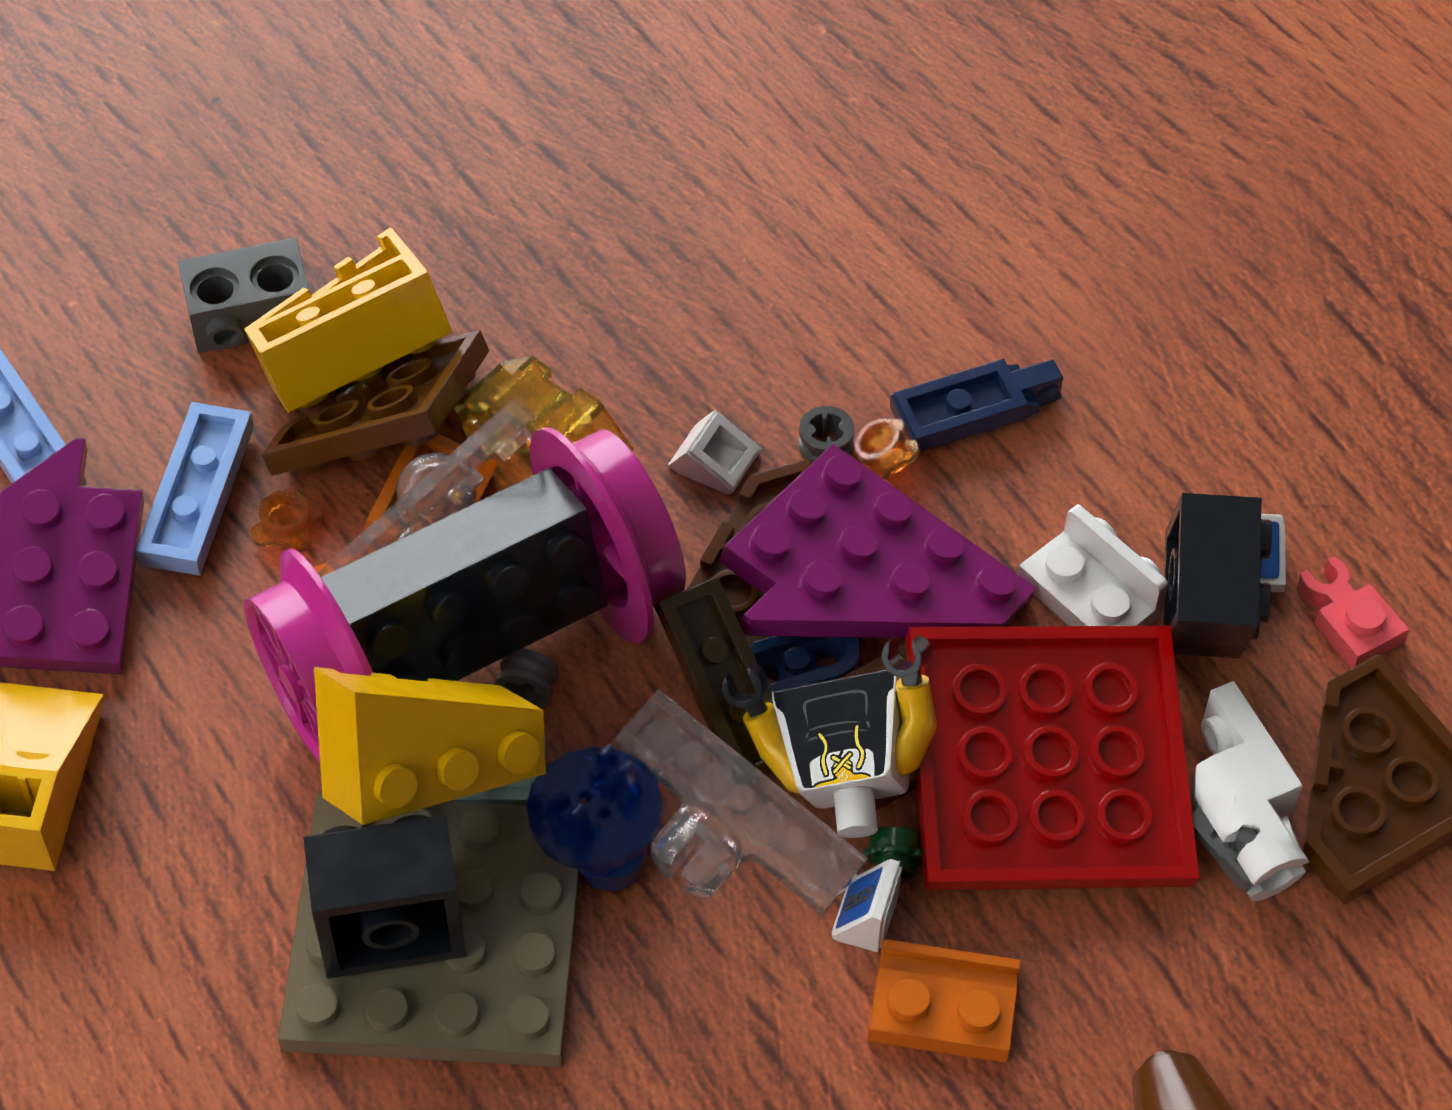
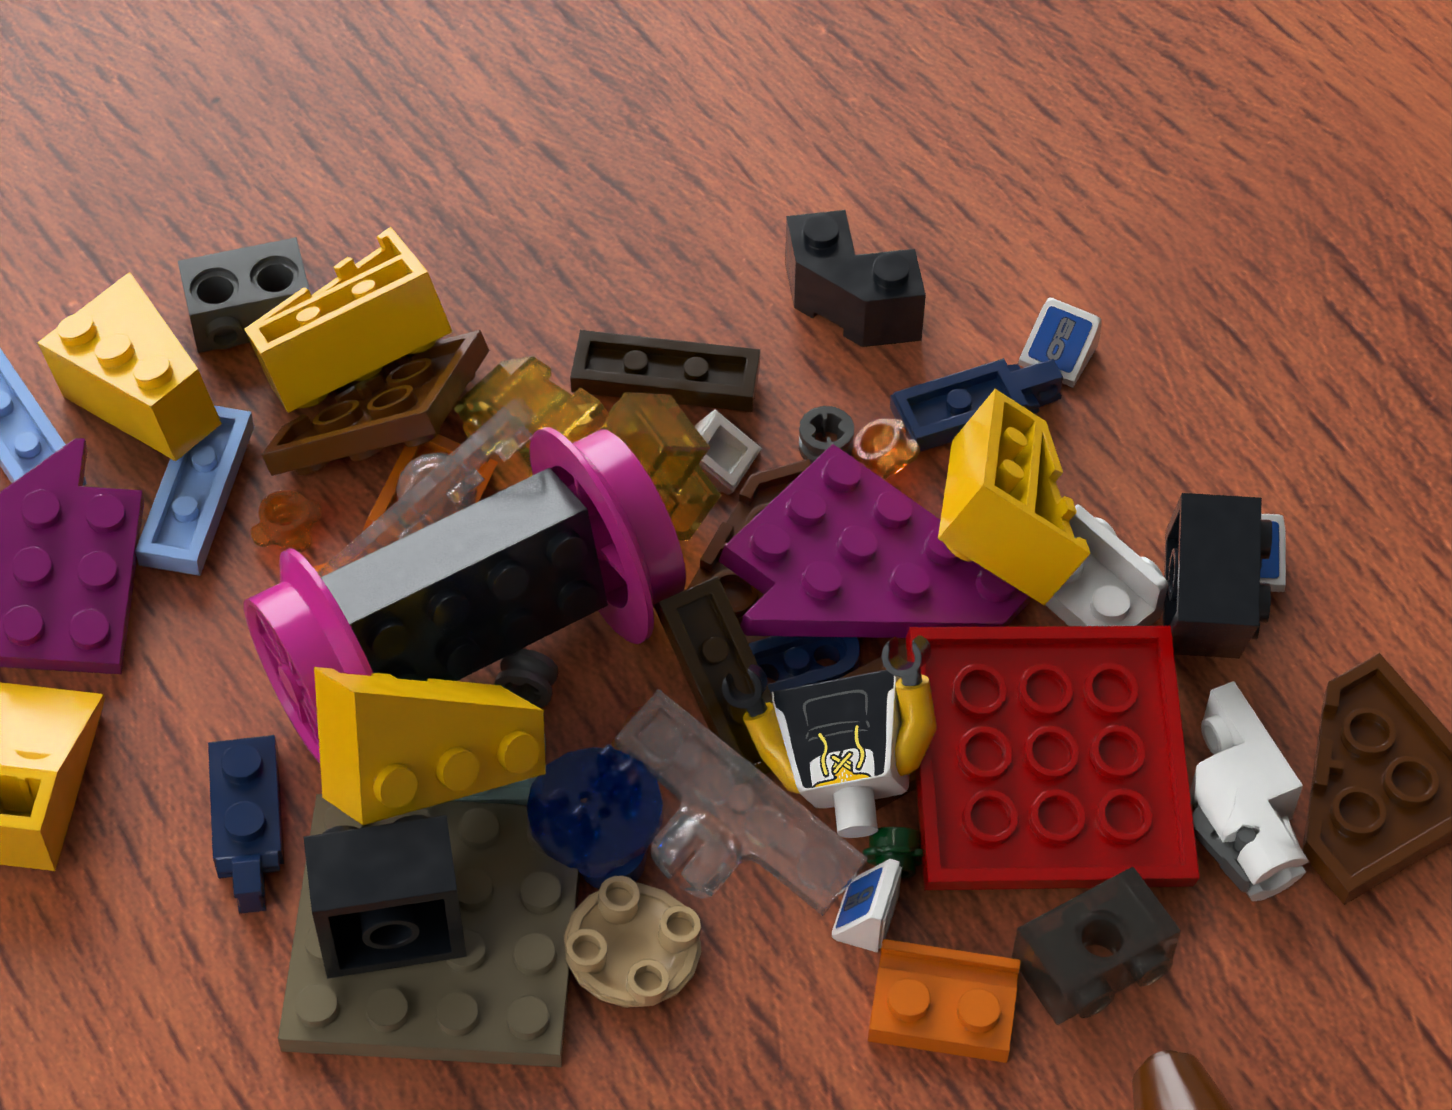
(131, 370): none -> yellow wedge
(246, 815): none -> dark blue hinge
(632, 943): none -> tan dish
(670, 454): none -> clear yellow brick
(685, 370): none -> dark brown plate
(868, 295): none -> black brick
(1006, 500): none -> yellow wedge
(1065, 336): none -> slope
(1115, 915): none -> clear smoke brick
(1353, 621): coral plate -> none

